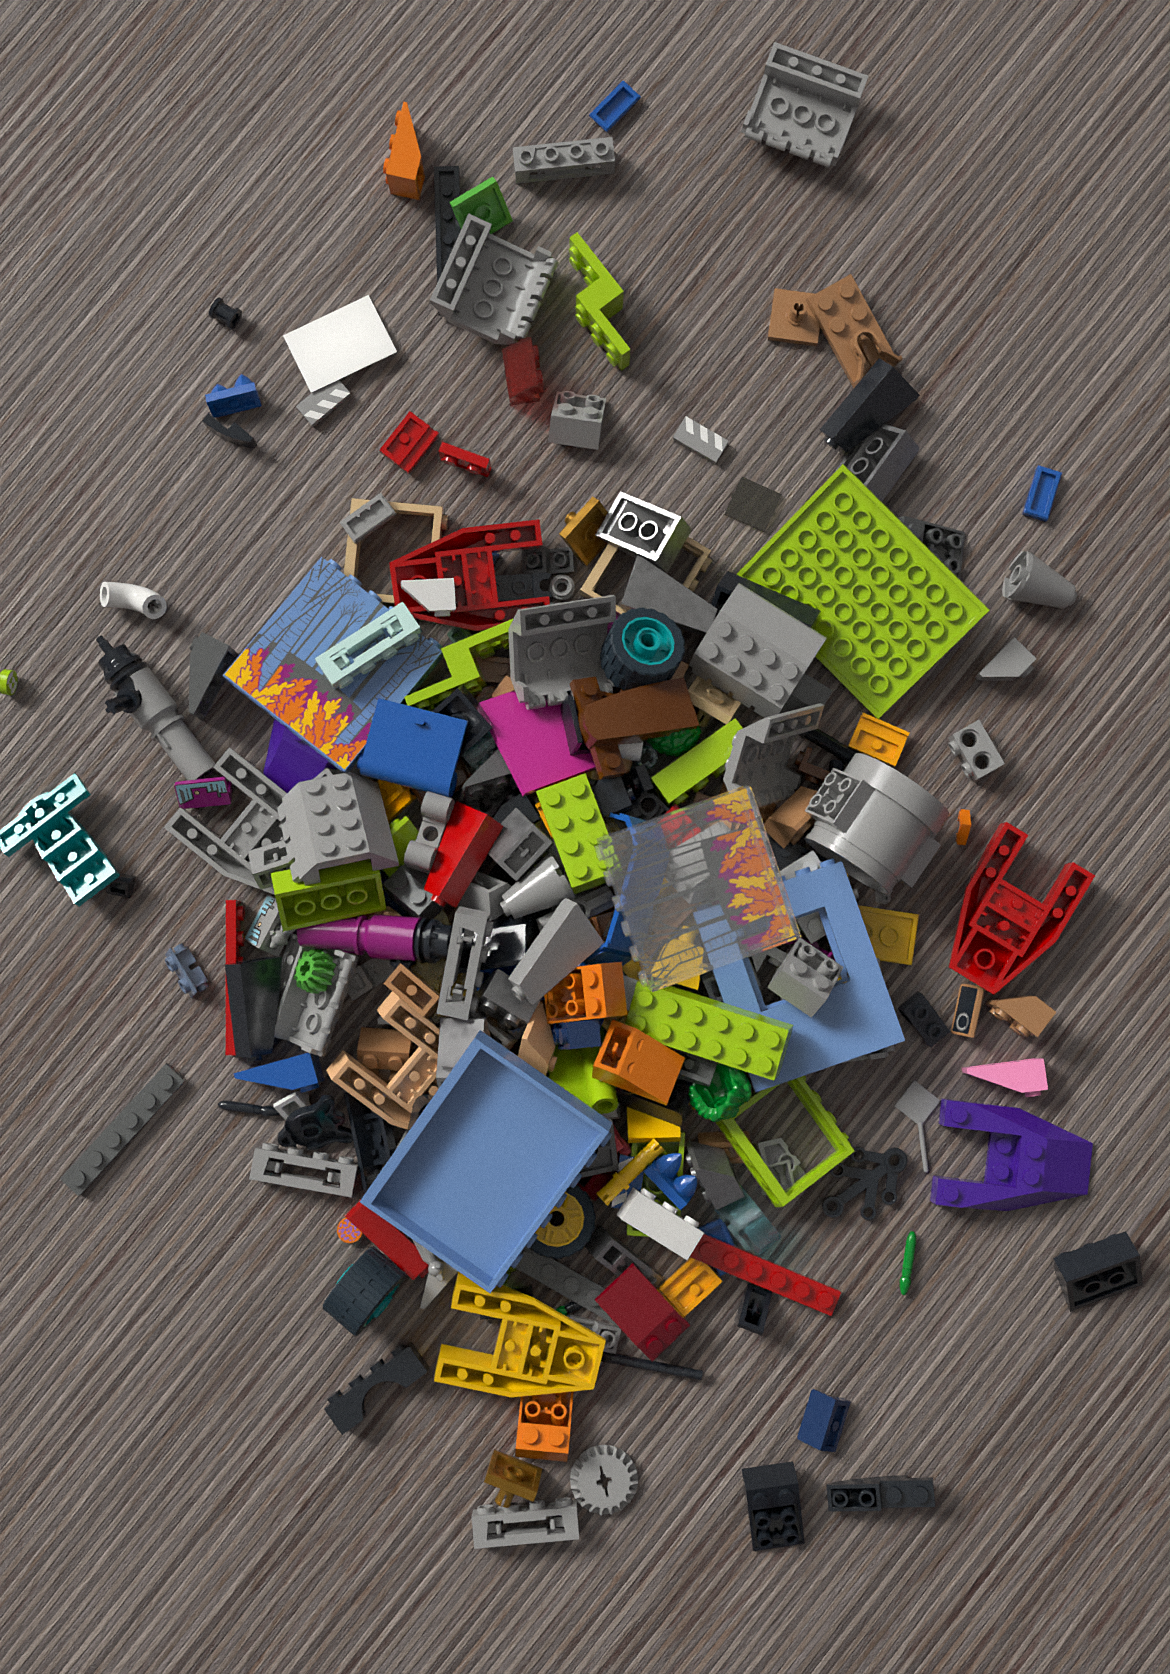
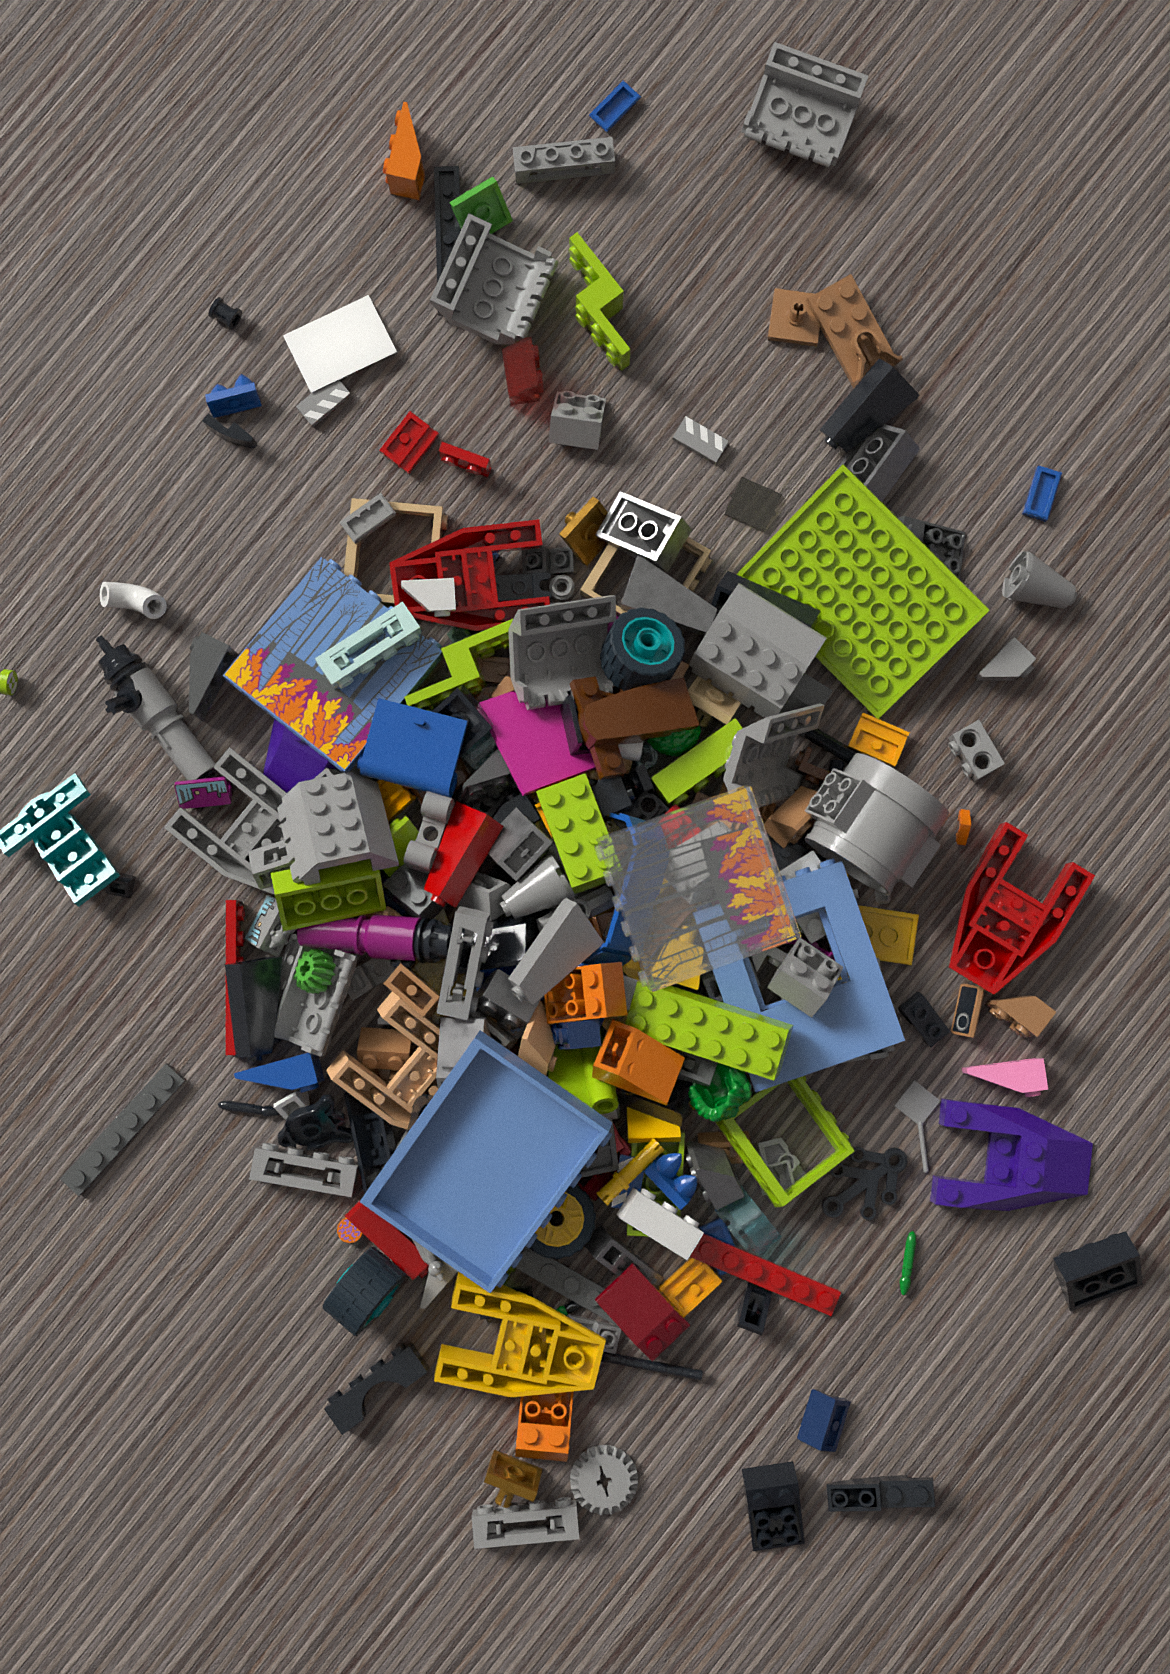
(189, 979): sand blue hinge -> none

